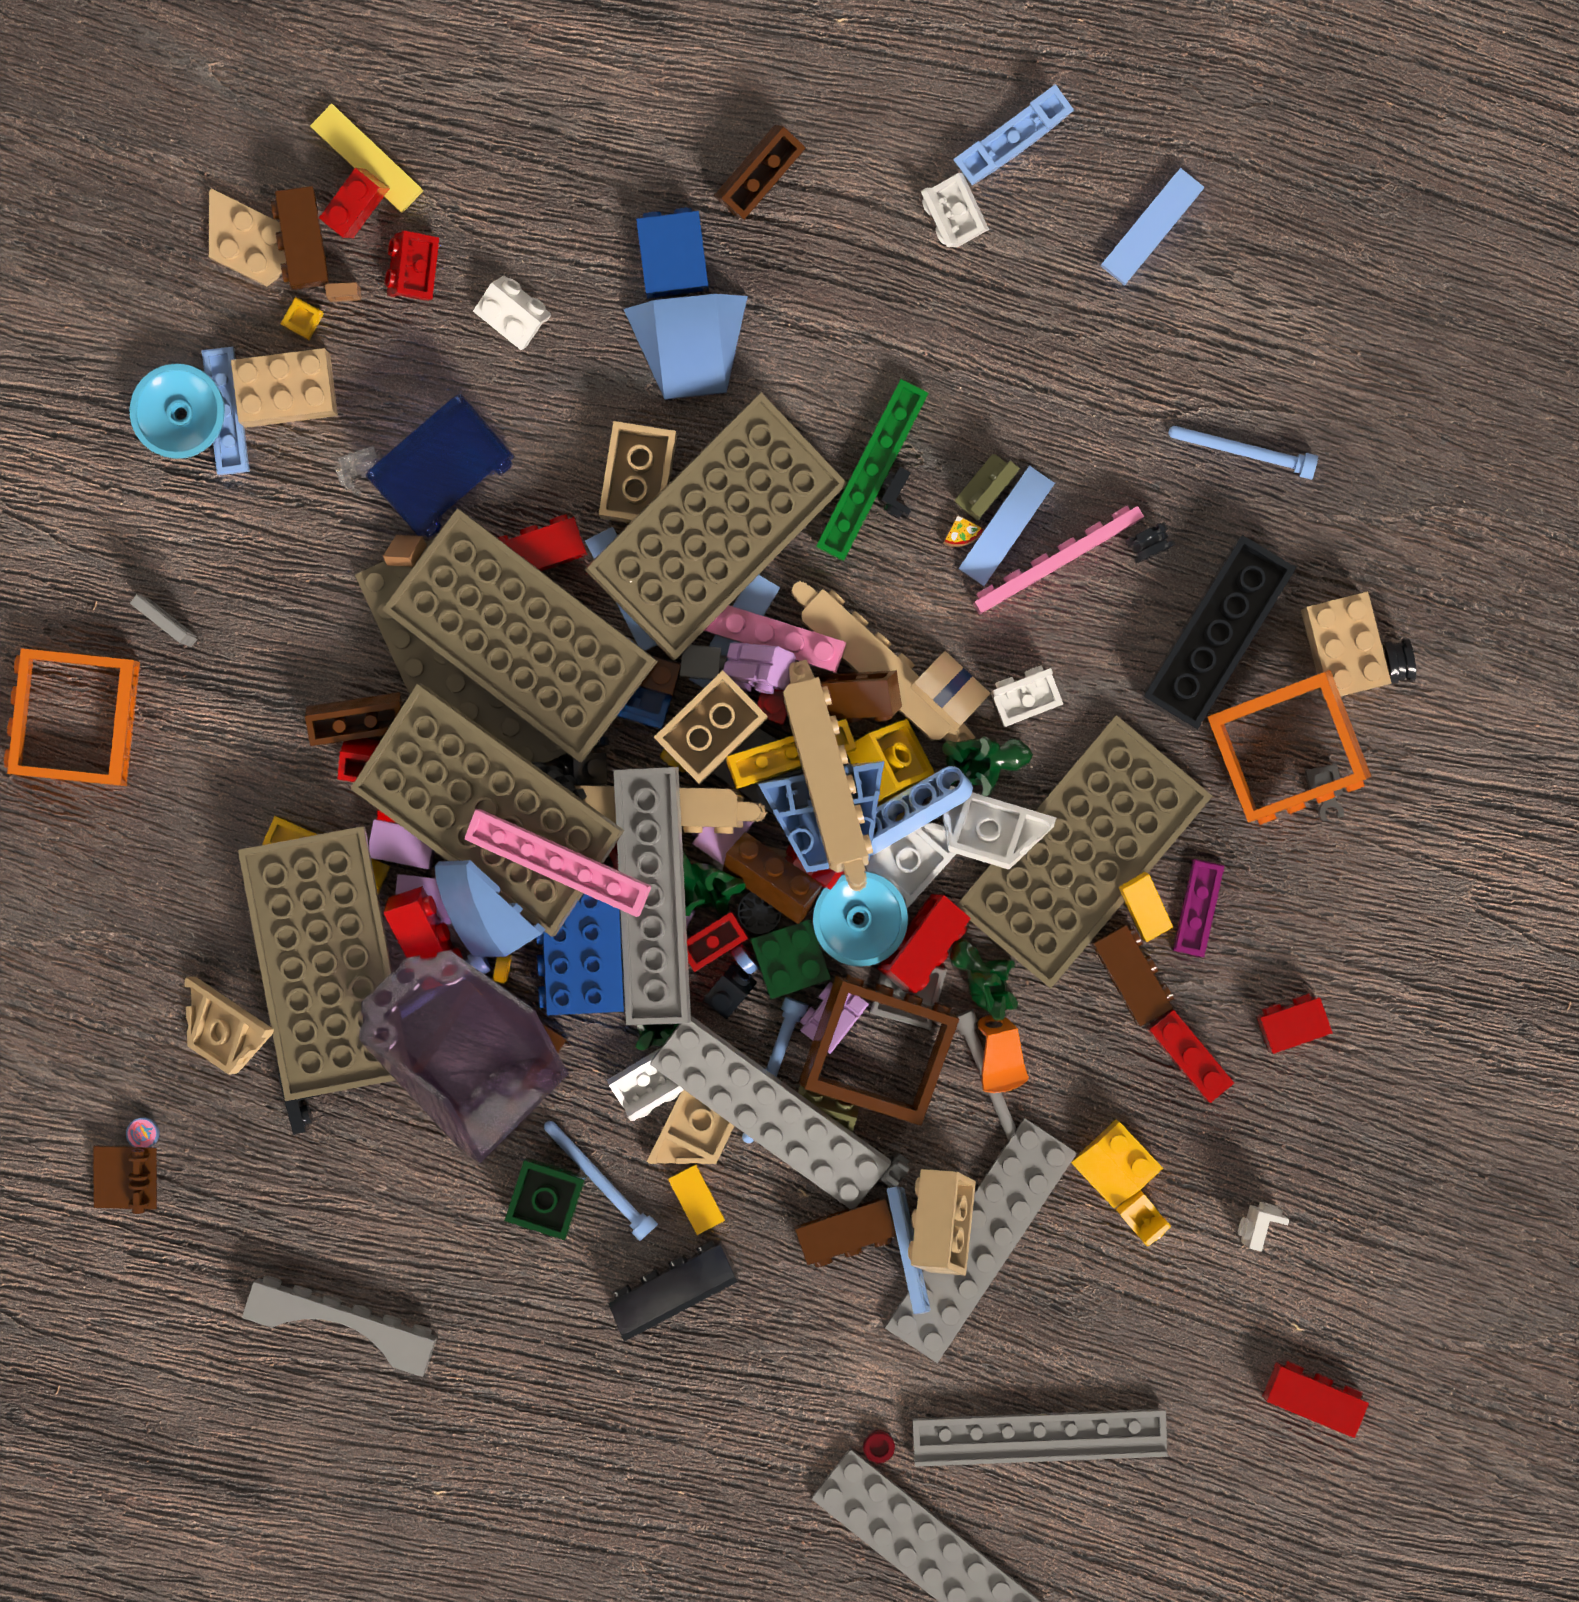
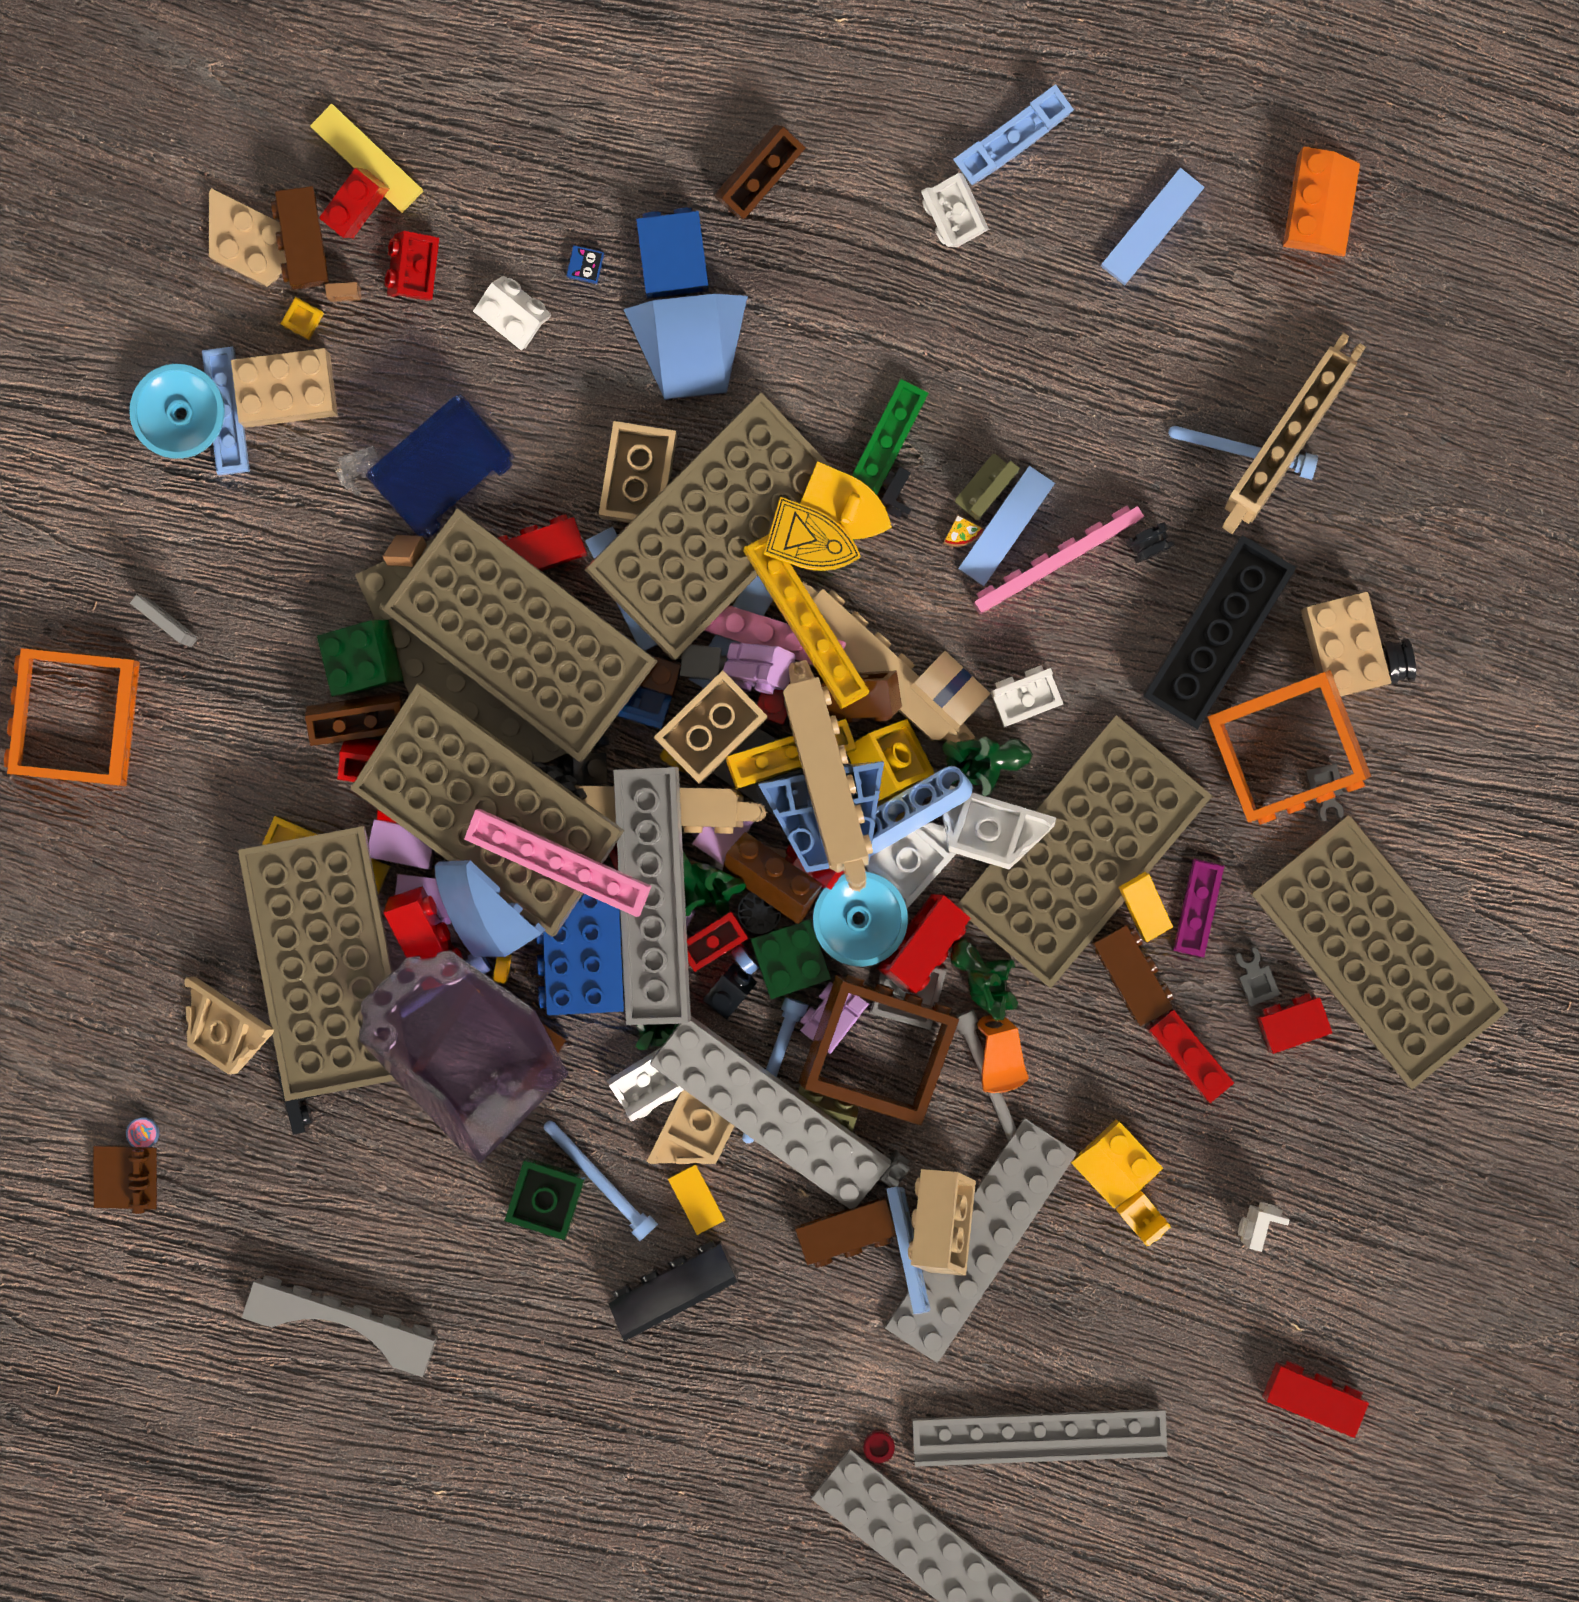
(360, 658): none -> dark green brick
(585, 265): none -> tile
(808, 625): none -> yellow tile
(809, 538): none -> yellow shield
(846, 501): none -> yellow shield
(1257, 982): none -> dark grey plate
(1291, 434): none -> tan hinge
(1321, 202): none -> orange slope
(1379, 952): none -> dark tan plate

